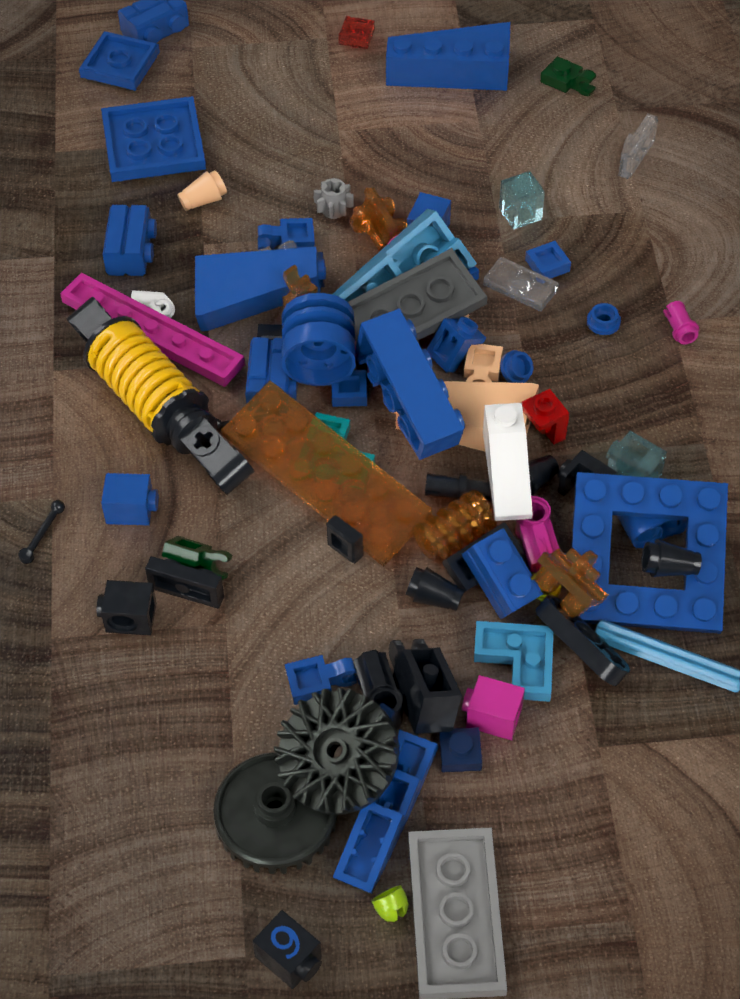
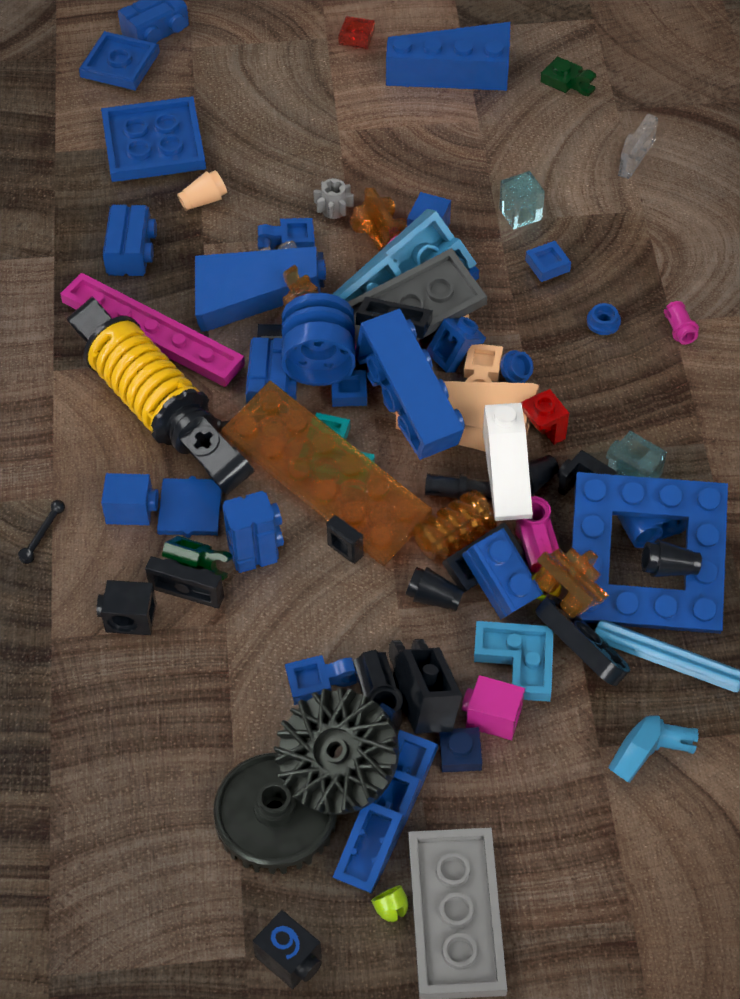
(156, 301): white arm -> none
(189, 507): none -> blue piece
(252, 531): none -> blue brick
(375, 307): none -> black plate
(521, 283): clear plate -> none
(645, 739): none -> dark azure arm

